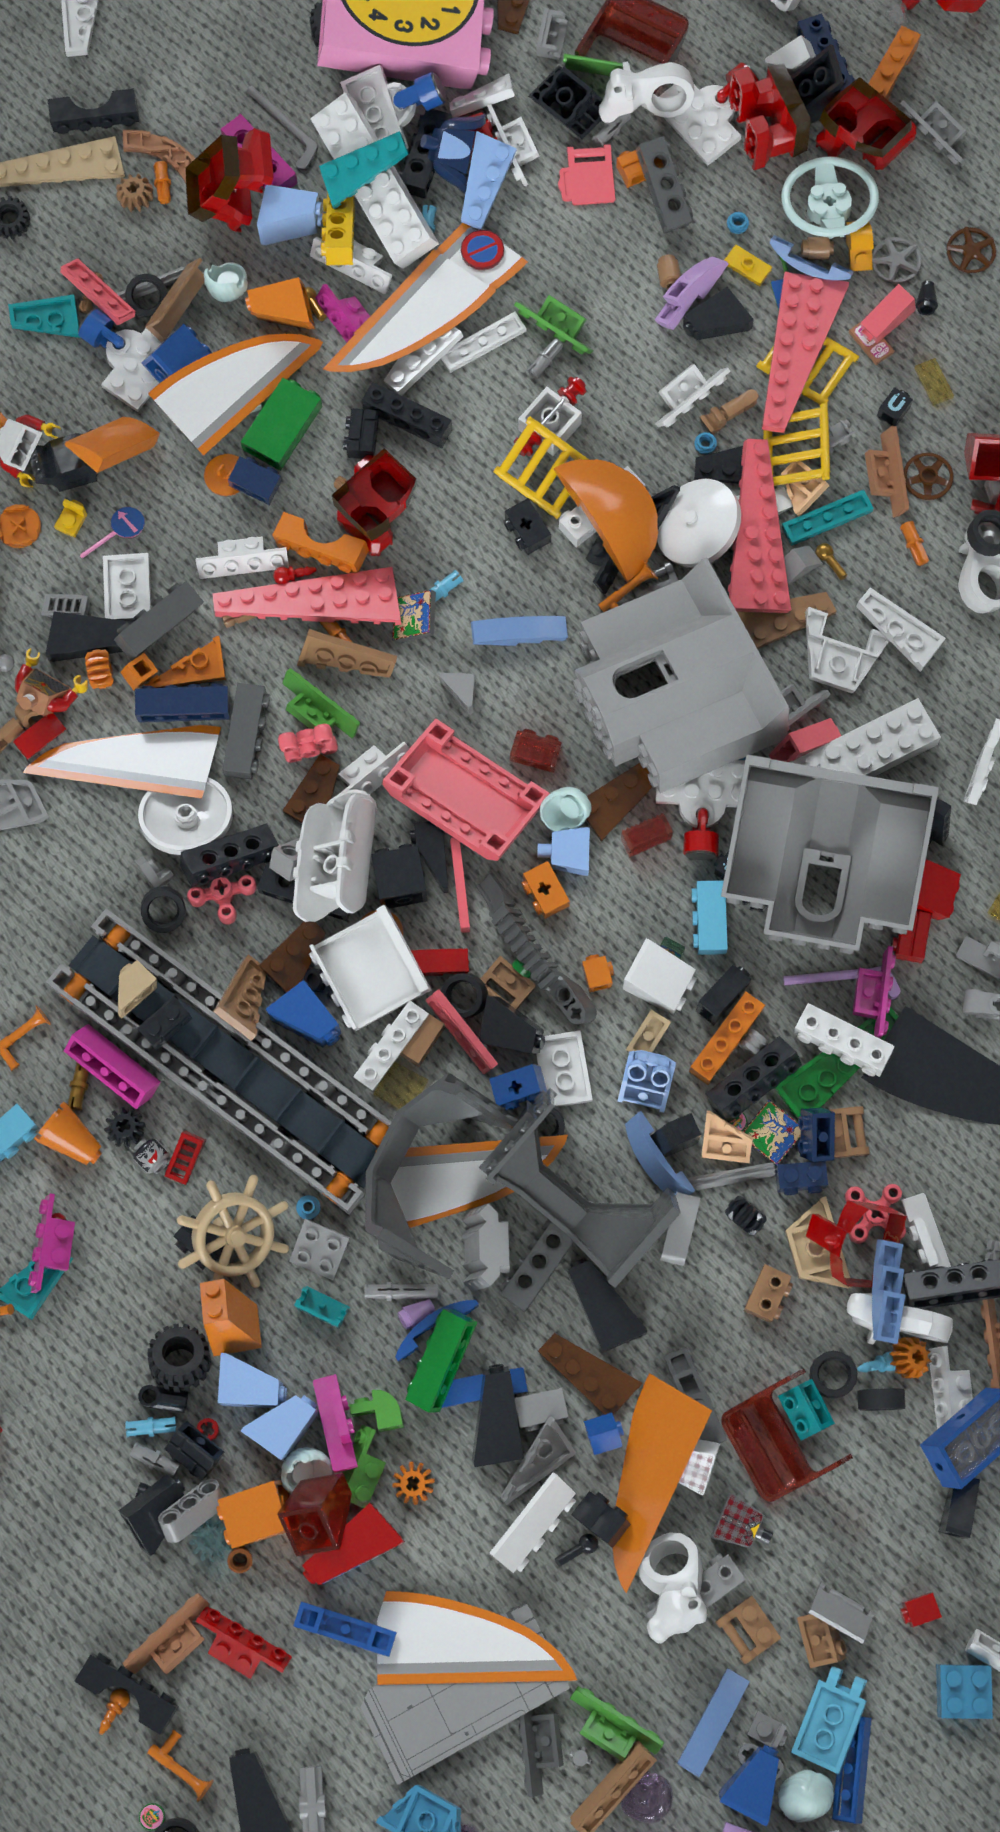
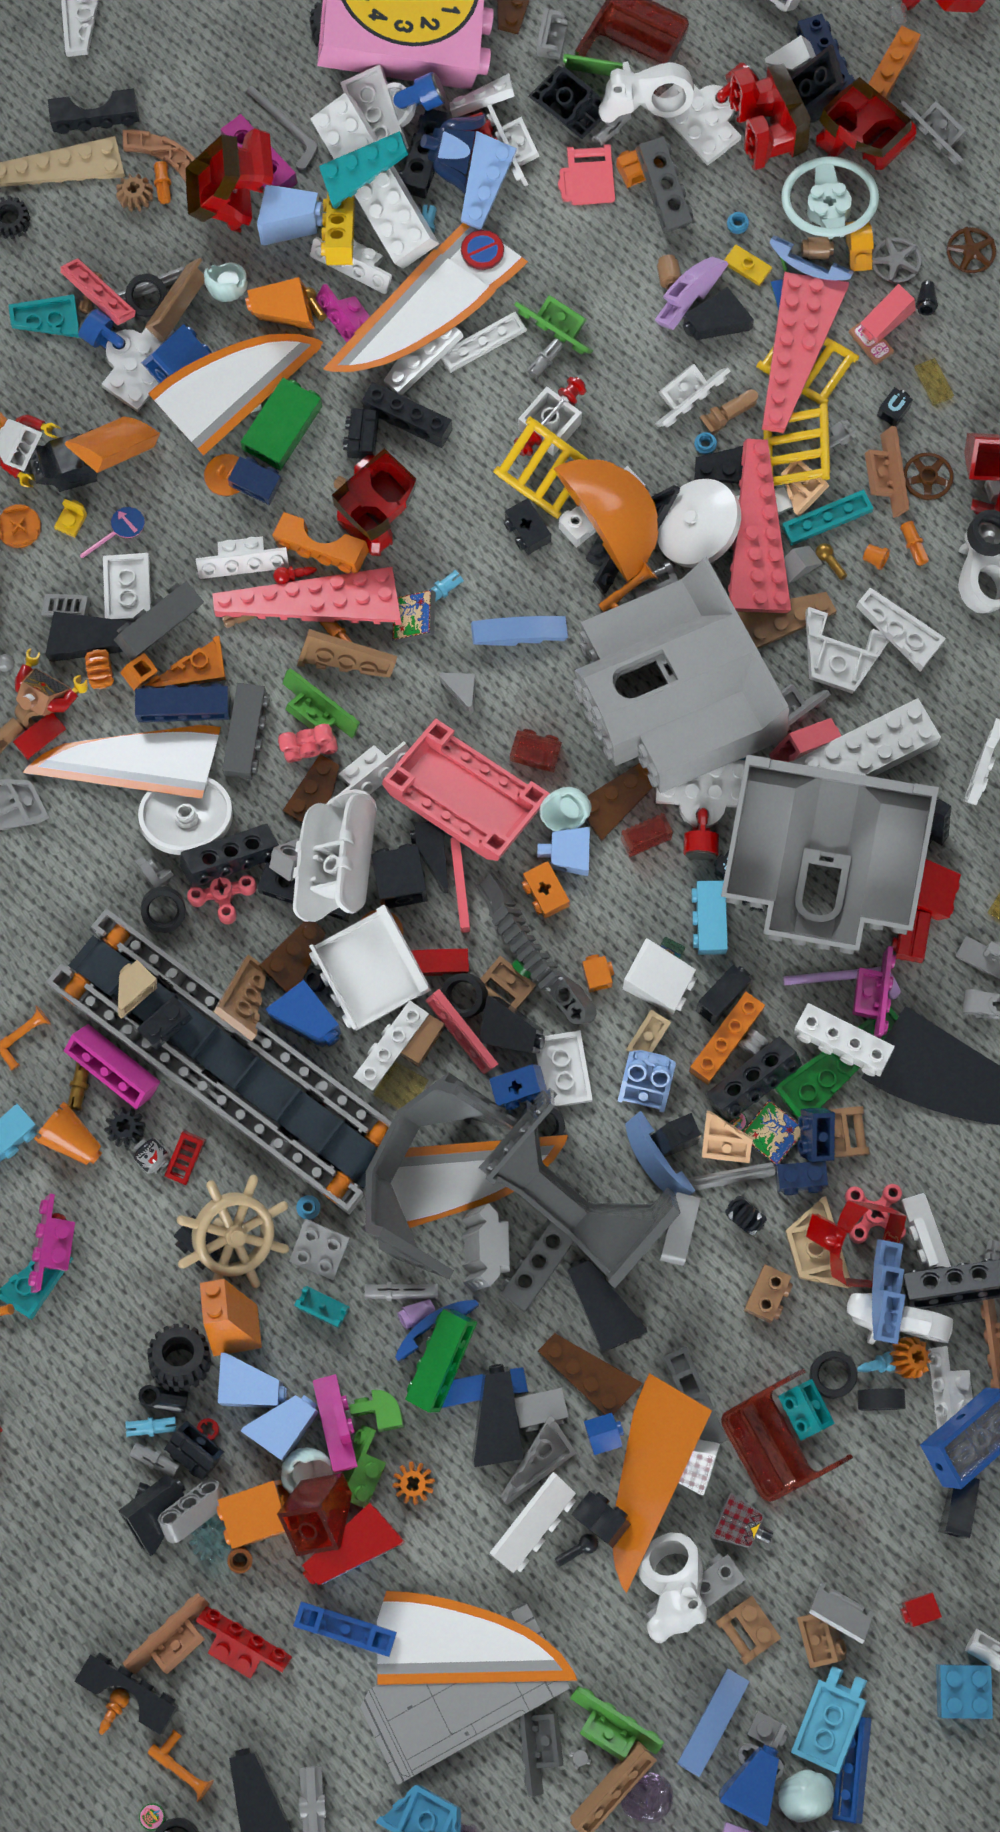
(876, 556): none -> orange piece

